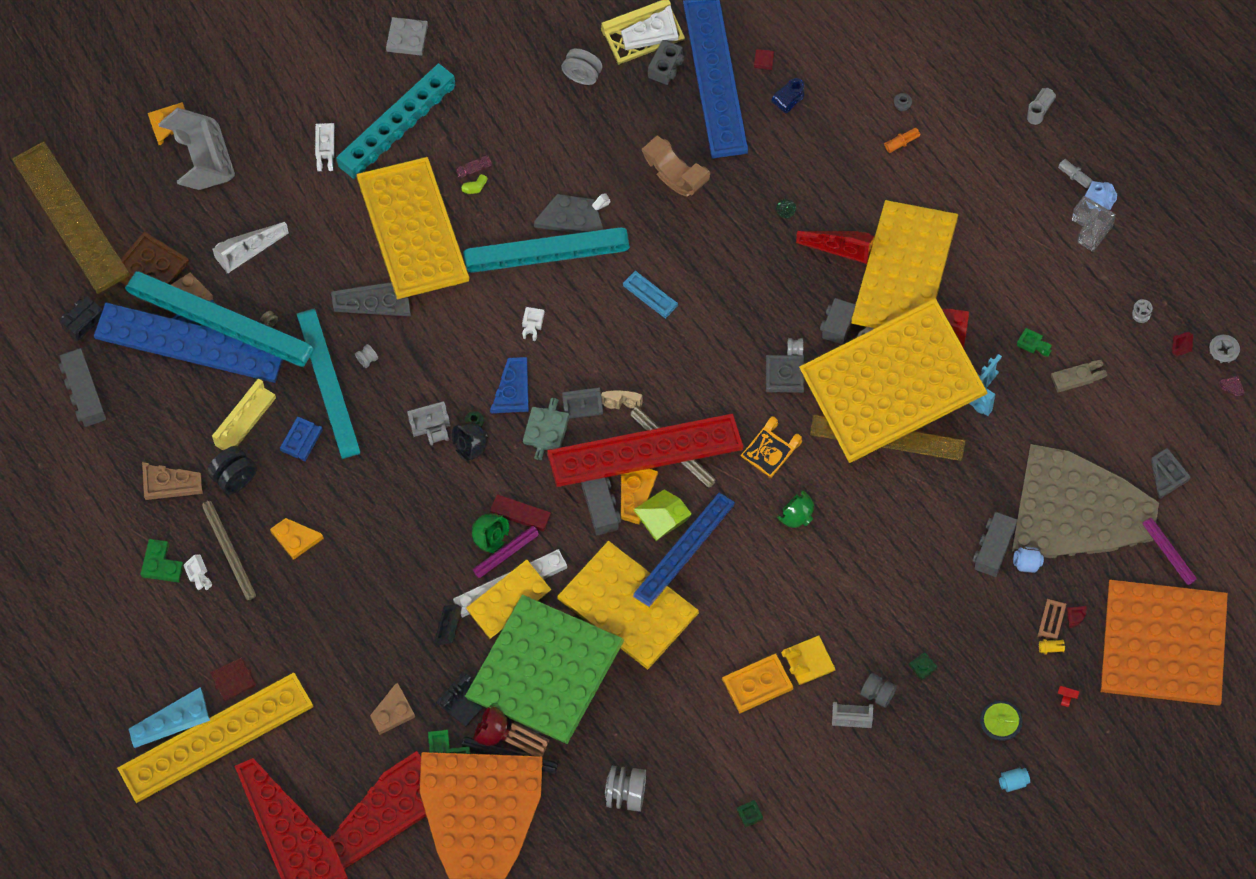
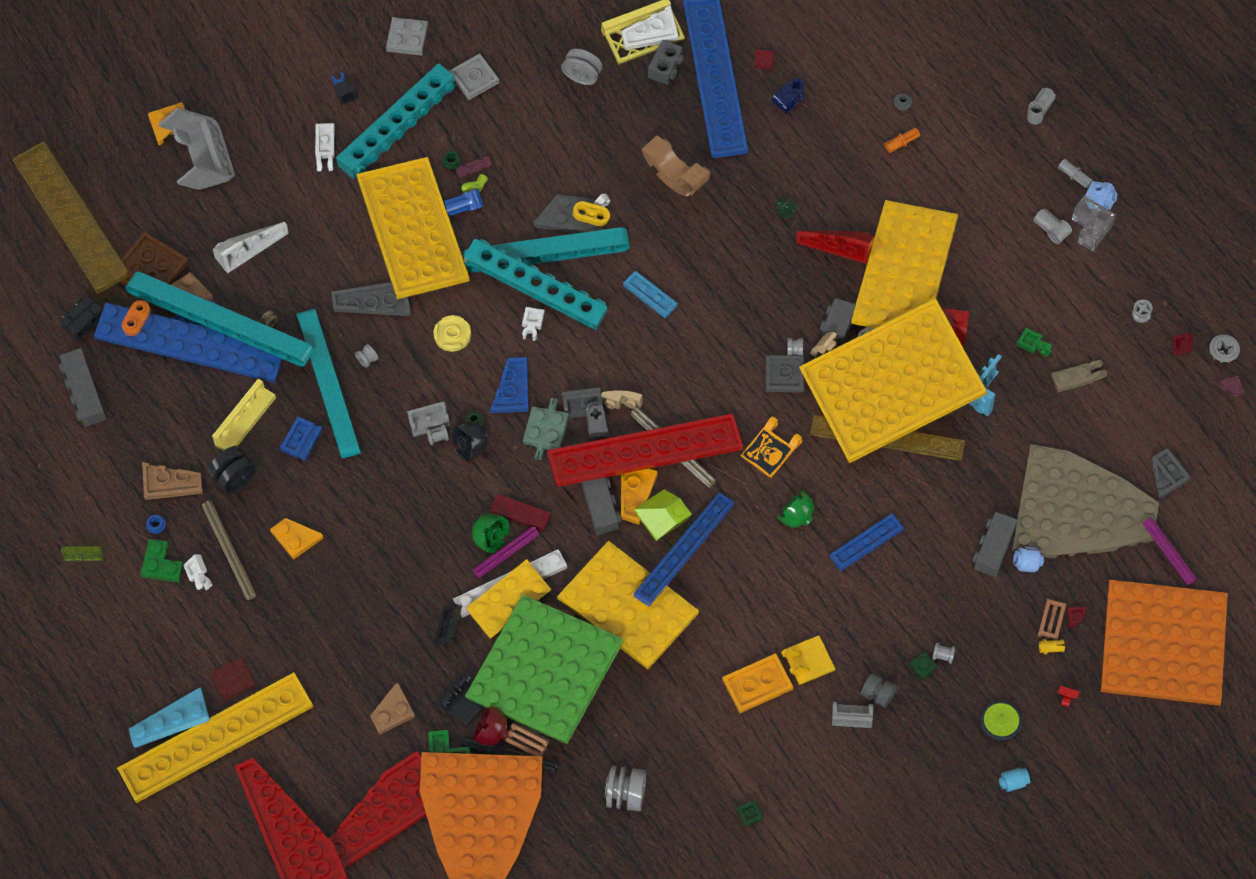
(82, 553): none -> clear neon green tile
(137, 317): none -> orange plate
(155, 519): none -> blue plate
(344, 91): none -> black piece
(451, 156): none -> dark green plate
(452, 333): none -> light yellow tile
(468, 201): none -> blue piece
(474, 76): none -> light grey plate
(524, 284): none -> teal brick
(591, 212): none -> yellow plate
(596, 423): none -> dark grey piece
(826, 343): none -> tan slope
(866, 542): none -> blue tile
(943, 653): none -> light grey bush
(1055, 229): none -> light grey piece

